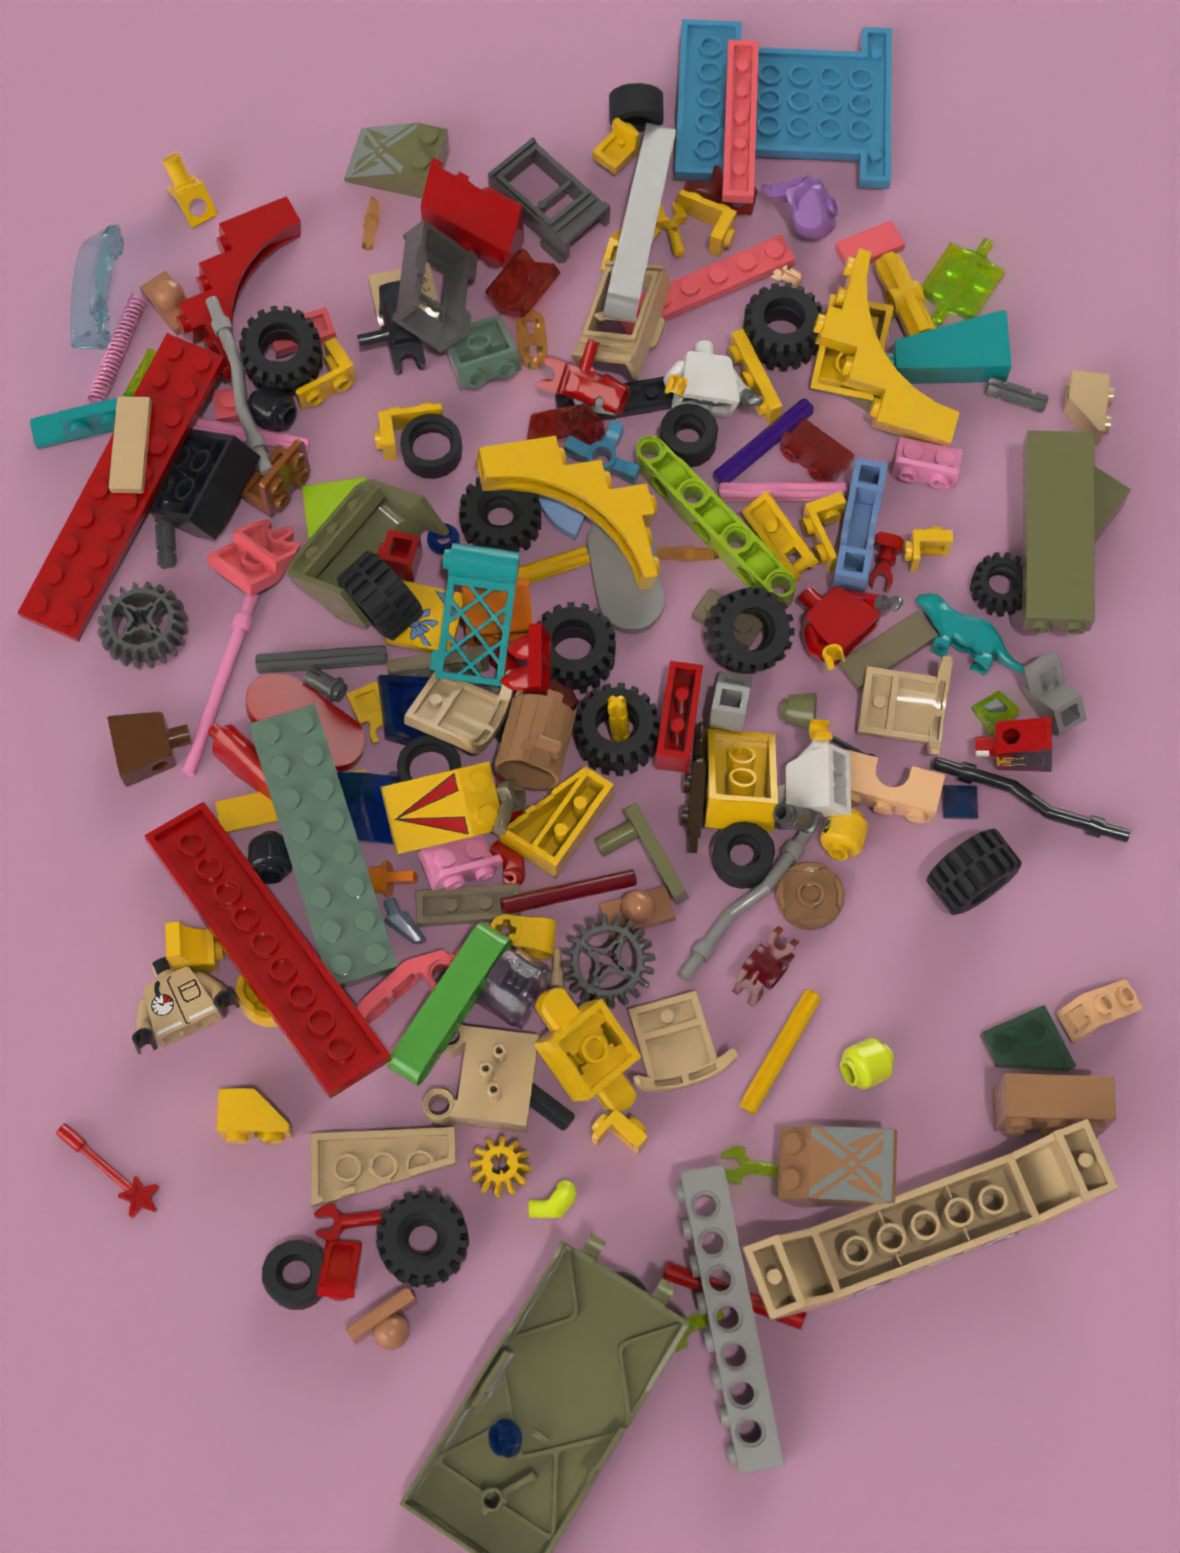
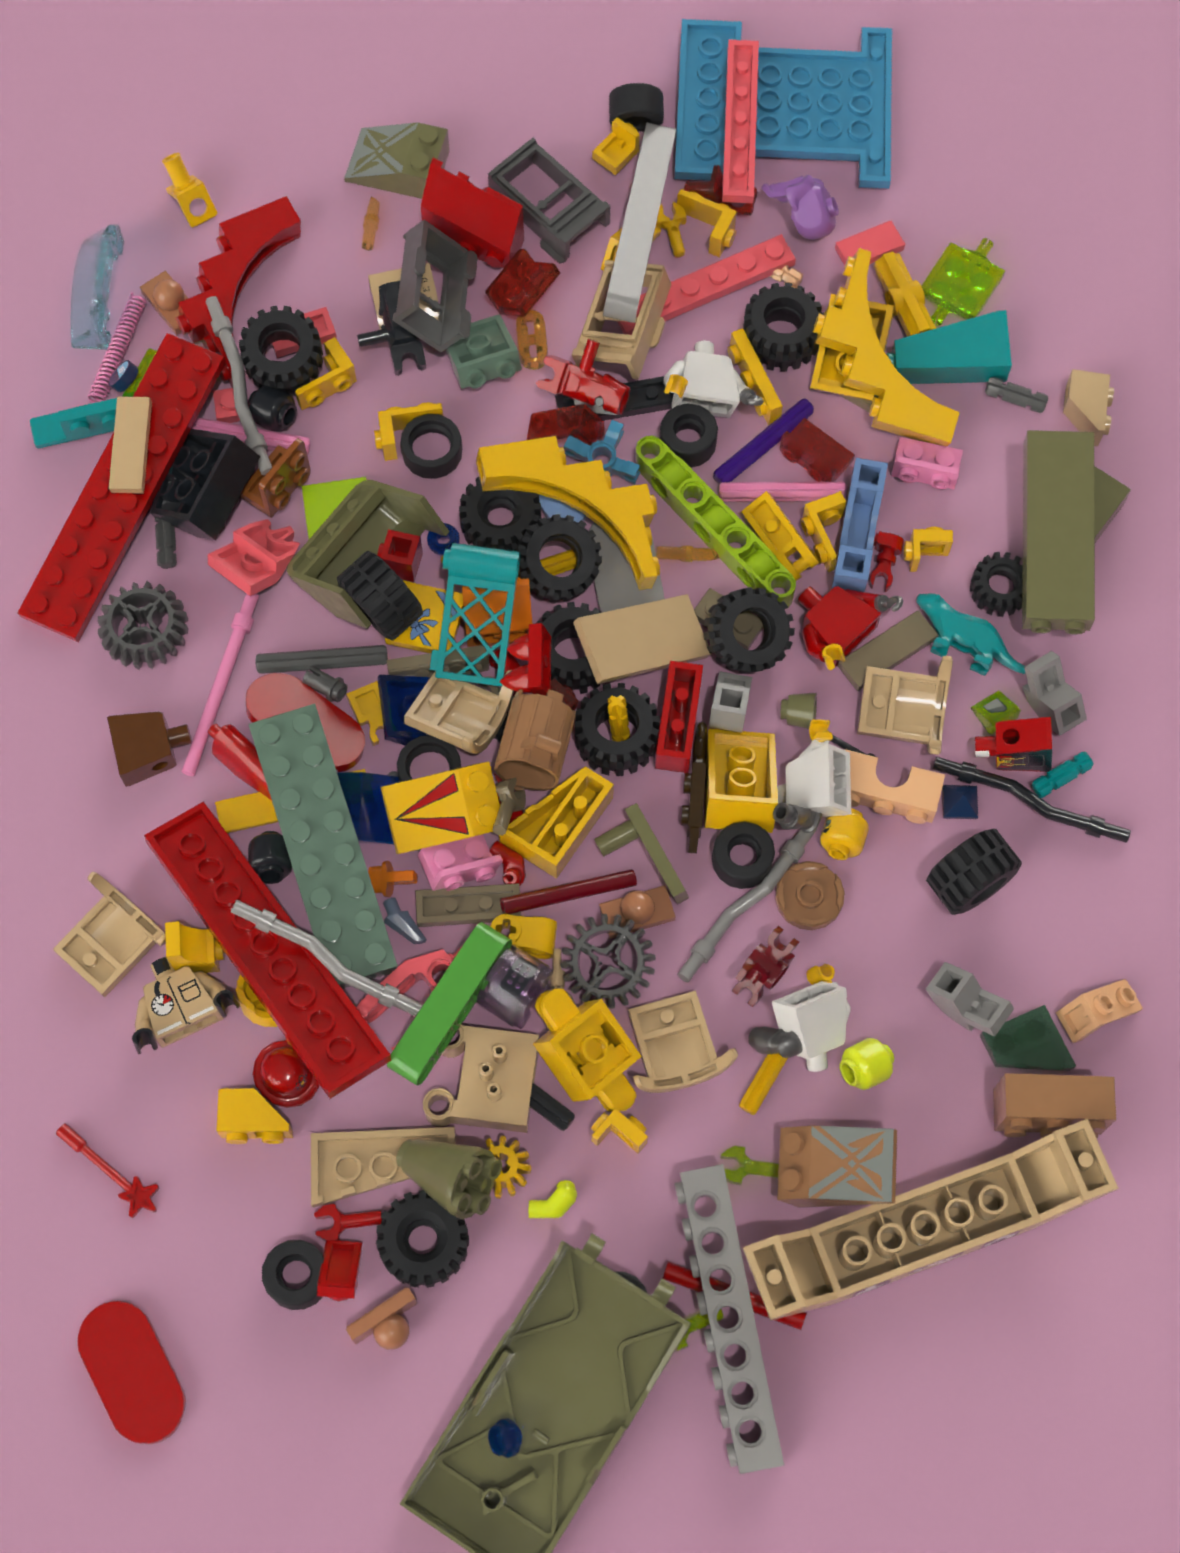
(109, 938): none -> tan piece
(123, 376): none -> dark blue tile
(131, 1372): none -> red tile
(267, 921): none -> light grey bar
(283, 1076): none -> red hat
(451, 1174): none -> olive cone
(578, 539): none -> black tyre
(641, 638): none -> tan tile
(807, 1021): none -> white torso
(965, 1002): none -> light grey brick
(1062, 774): none -> teal axle

